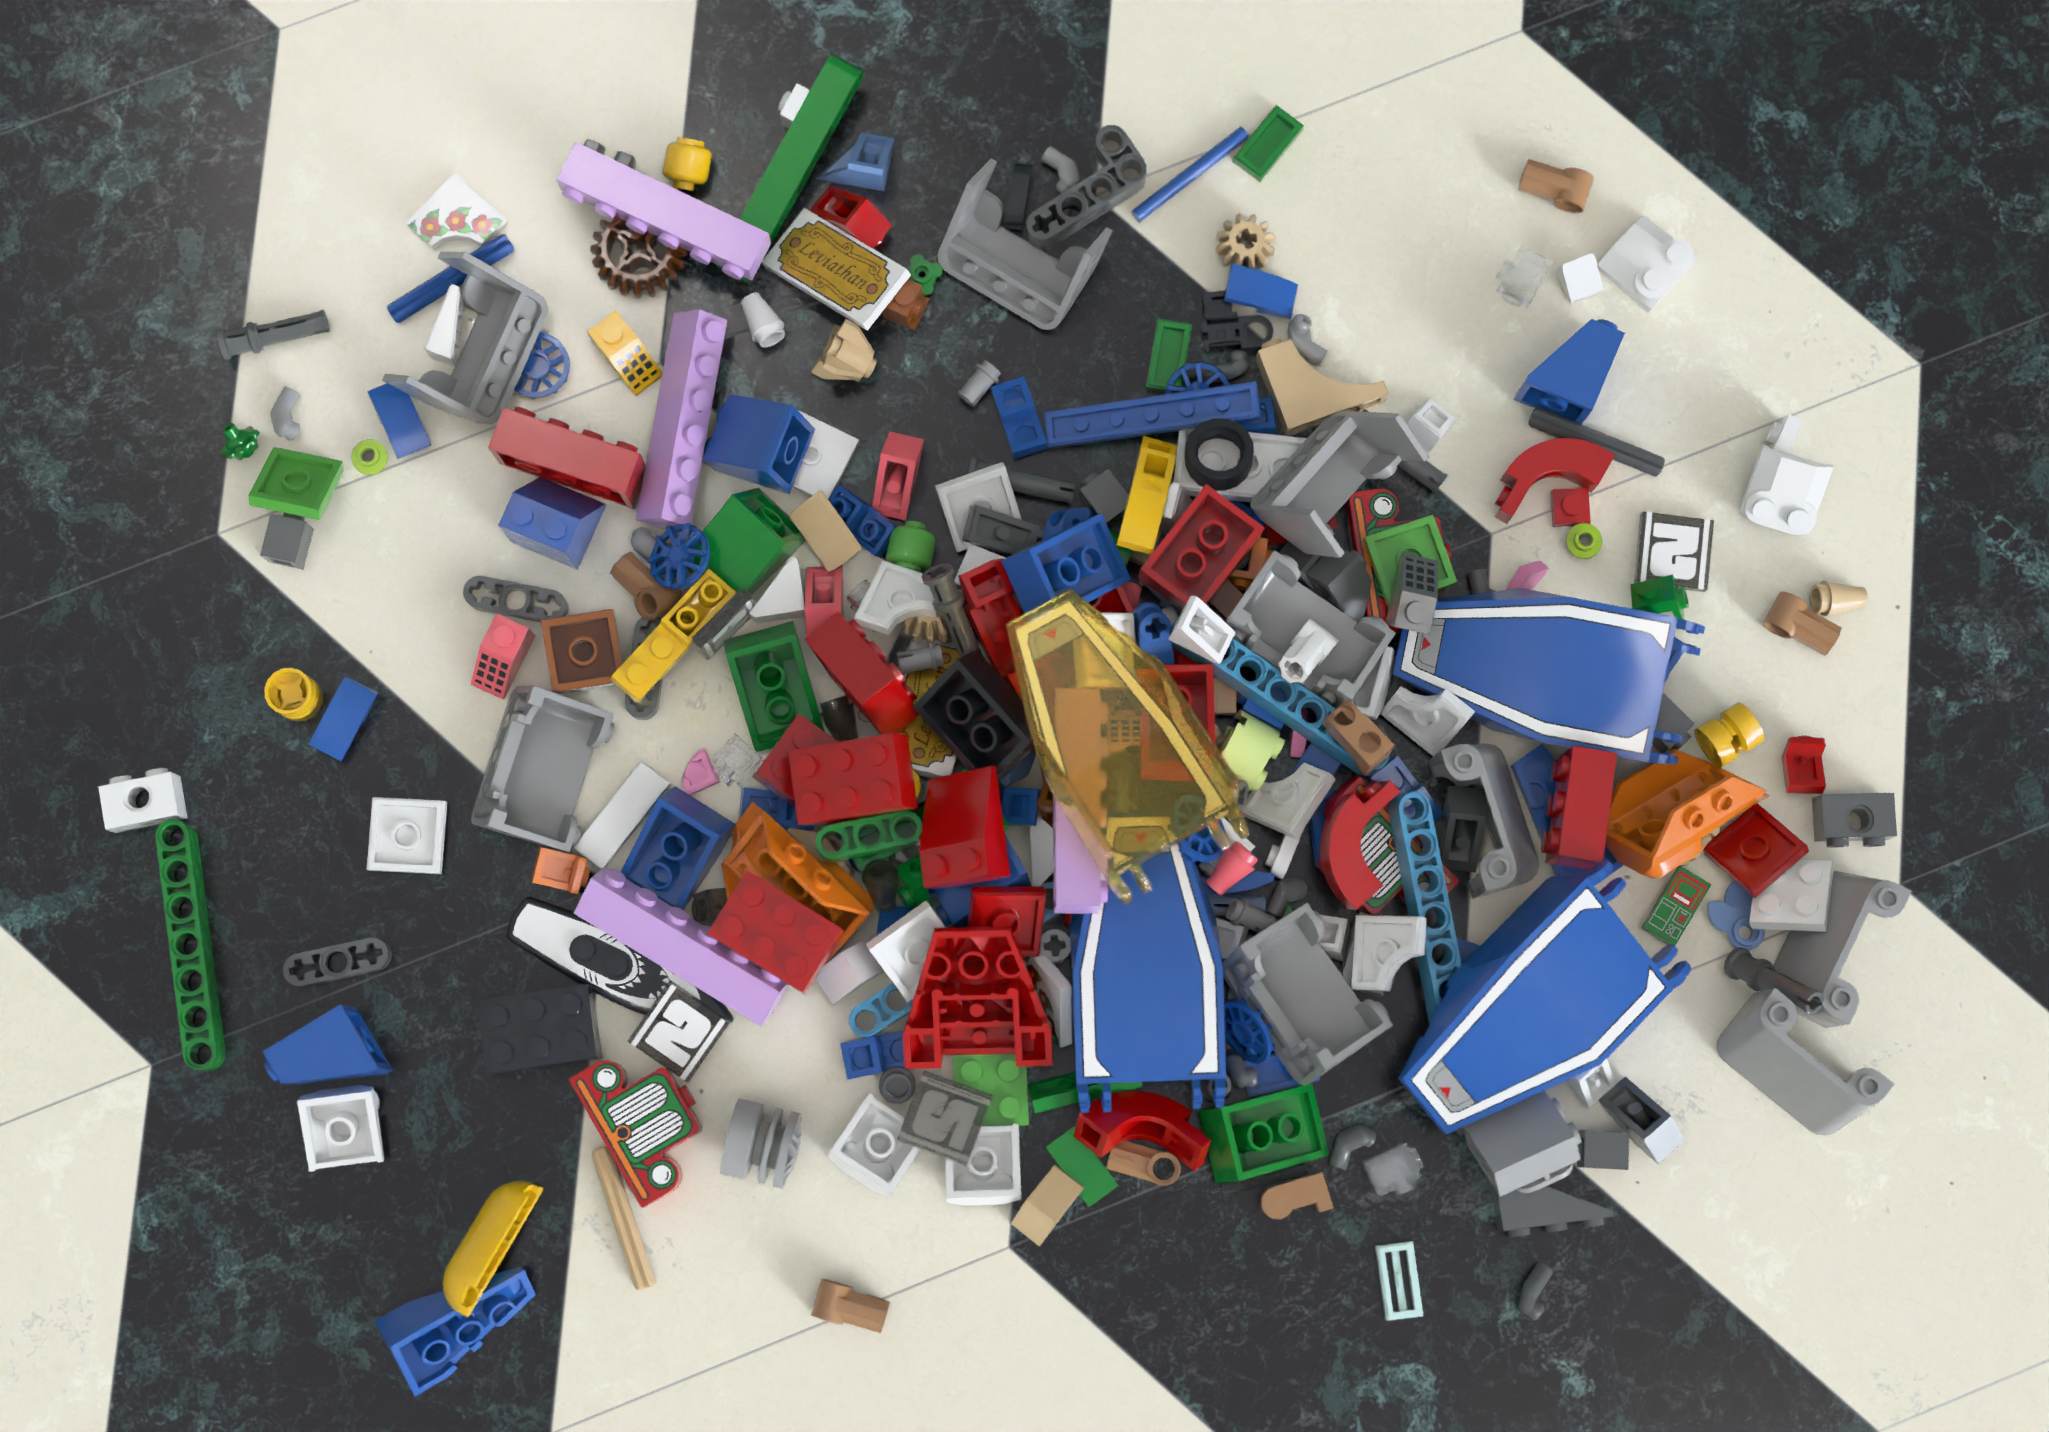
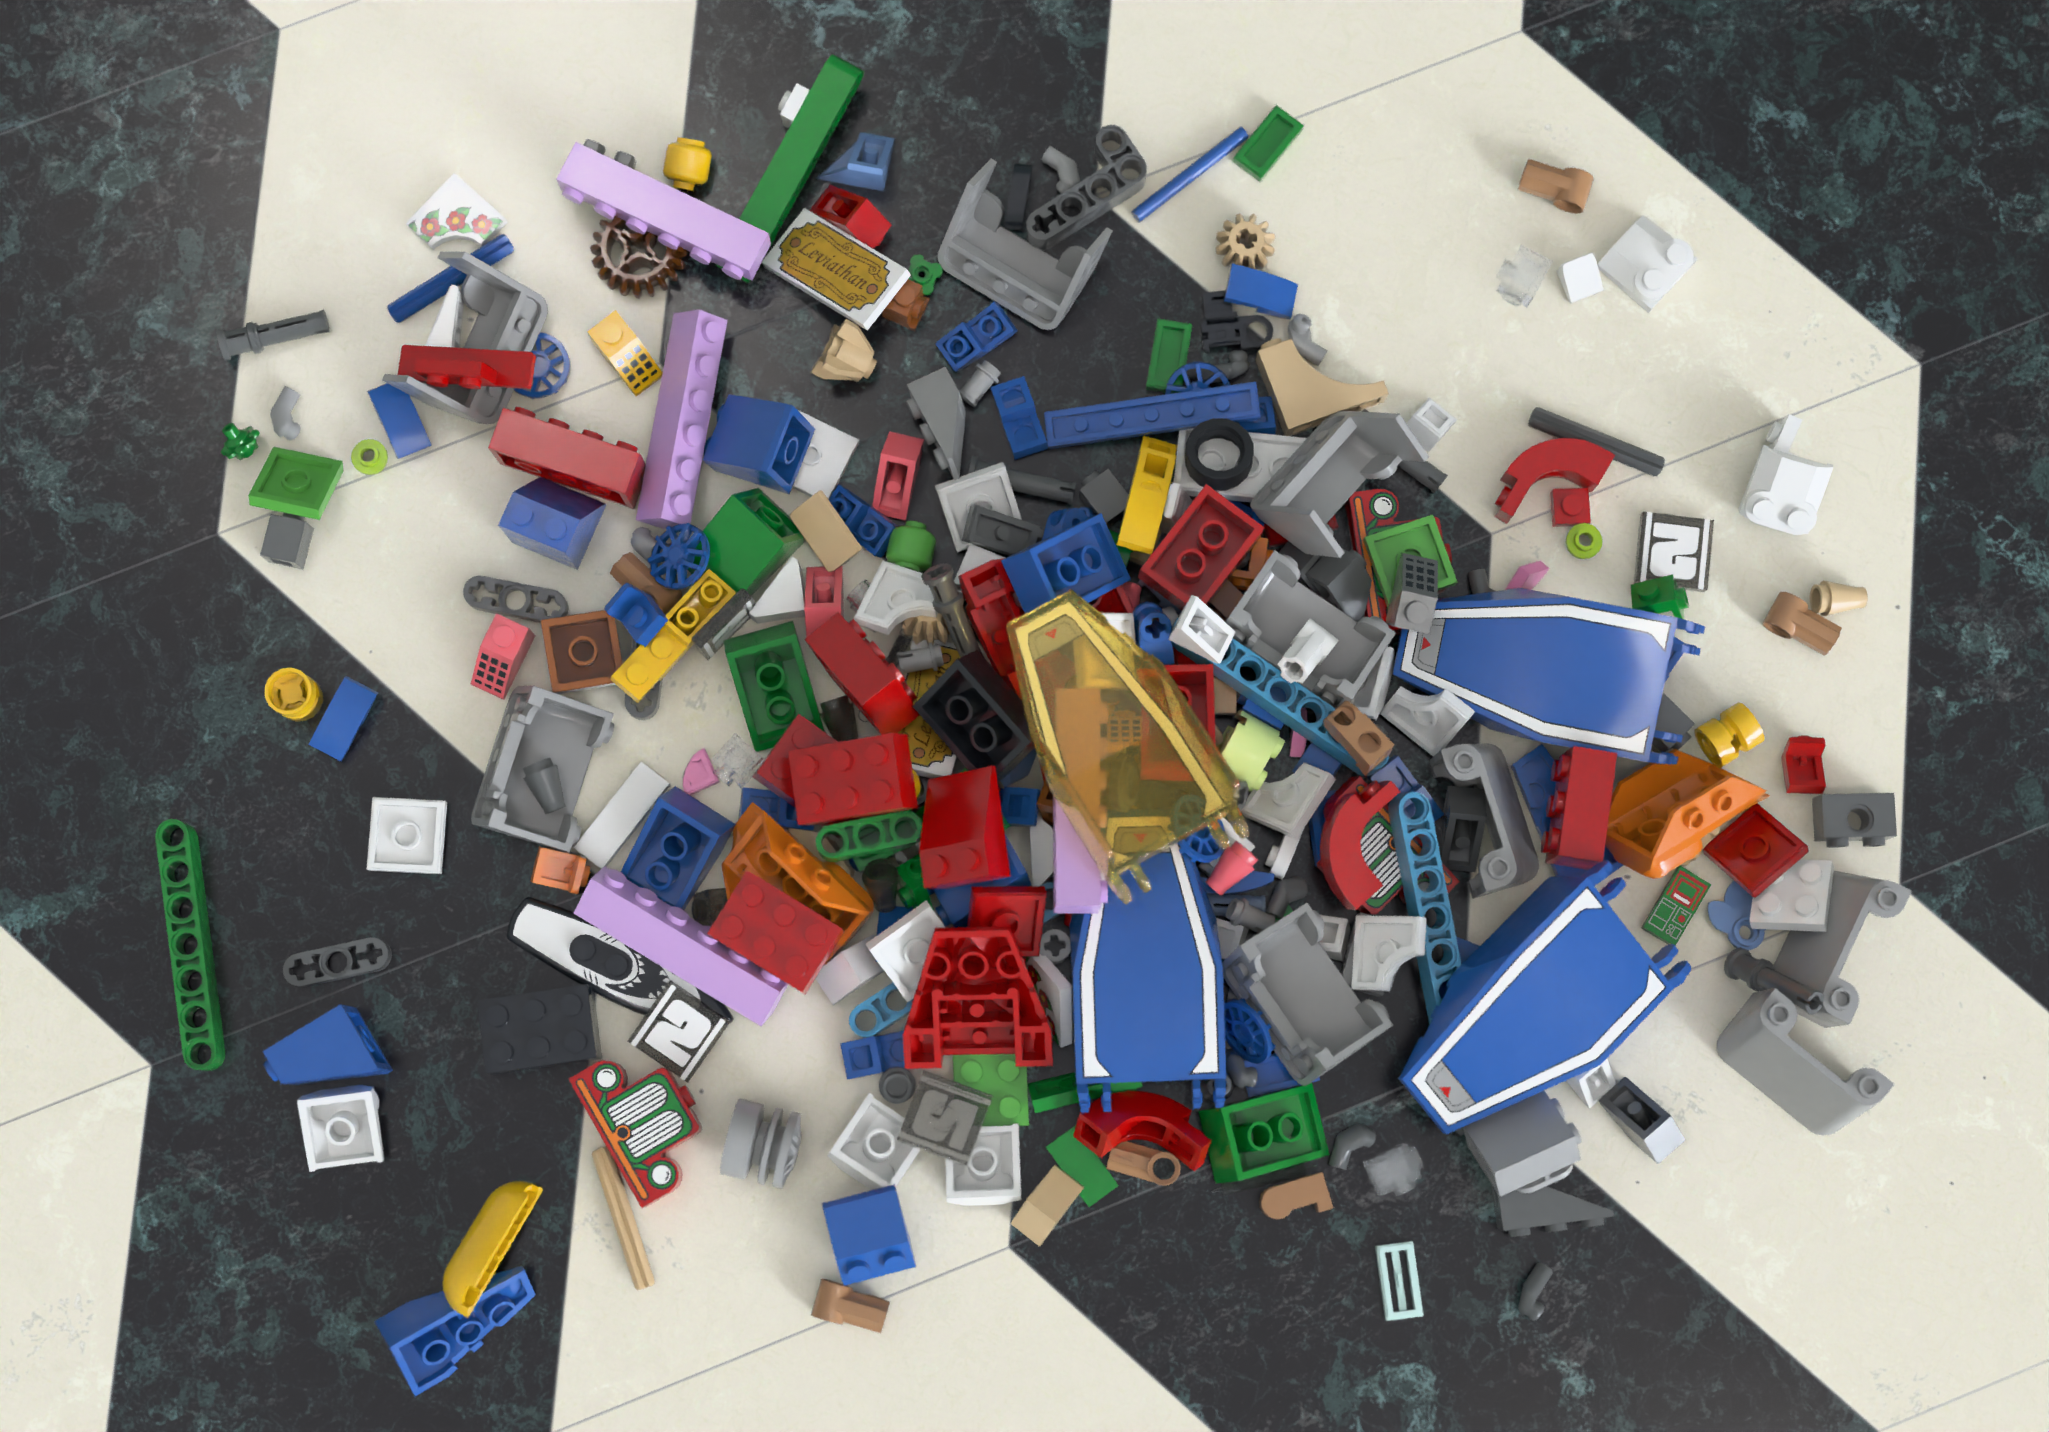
(164, 802): white brick -> none
(467, 366): none -> red bracket
(545, 785): none -> dark grey cone
(637, 613): none -> blue bracket
(763, 322): white cone -> none
(869, 1235): none -> blue slope
(943, 414): none -> light grey slope
(977, 337): none -> blue slope
(1574, 373): blue slope -> none
(1603, 1150): dark grey brick -> none

